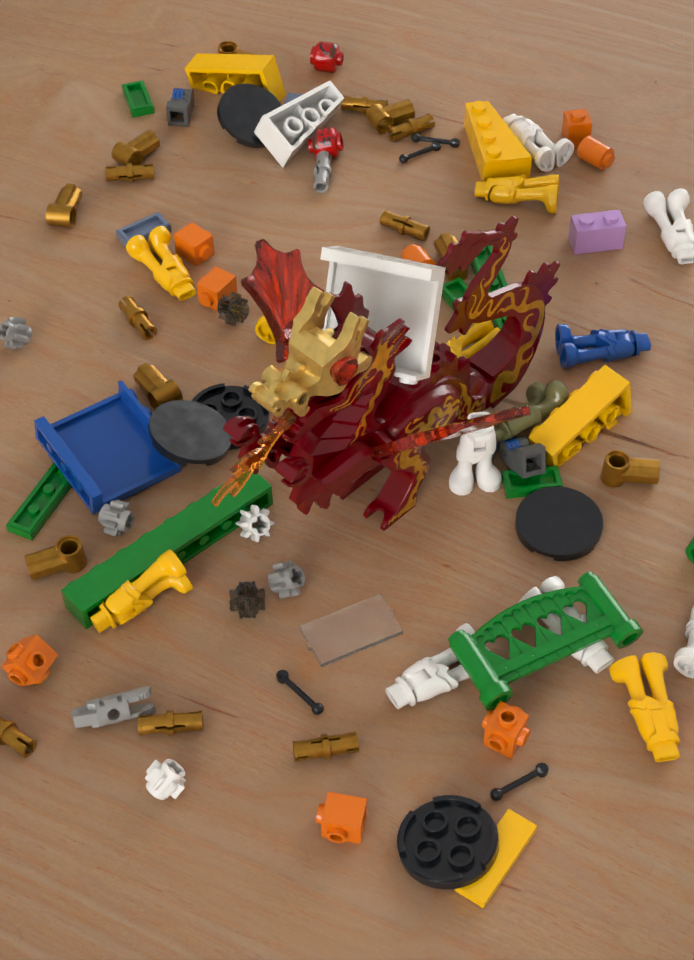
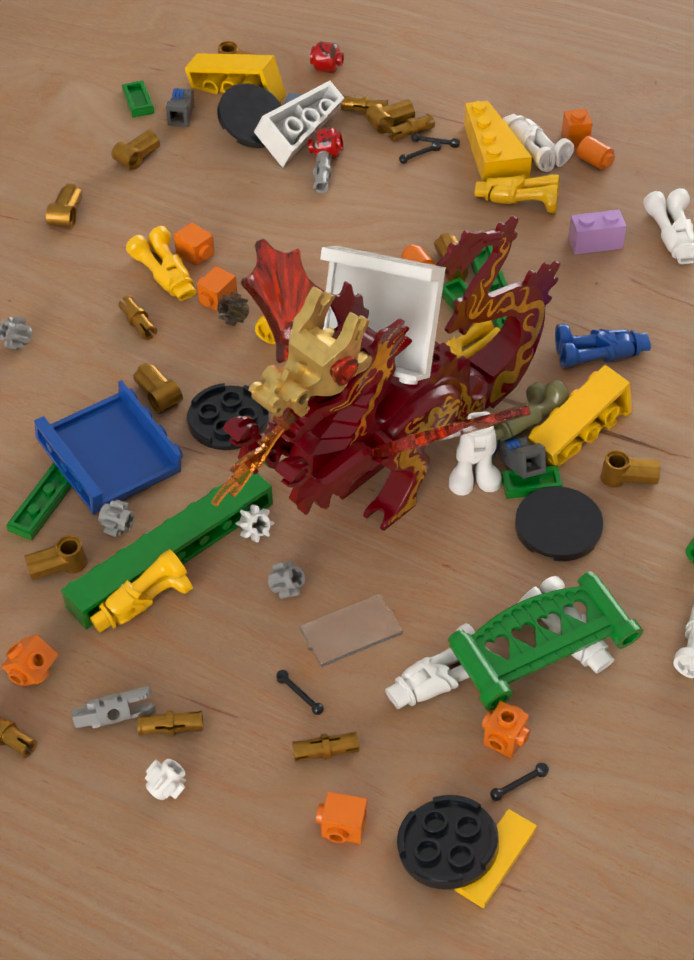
(129, 172): pearl gold pin -> none
(142, 227): sand blue tile -> none
(189, 433): black tile -> none
(247, 600): clear smoke gear -> none
(404, 225): pearl gold pin -> none
(654, 715): yellow piece -> none

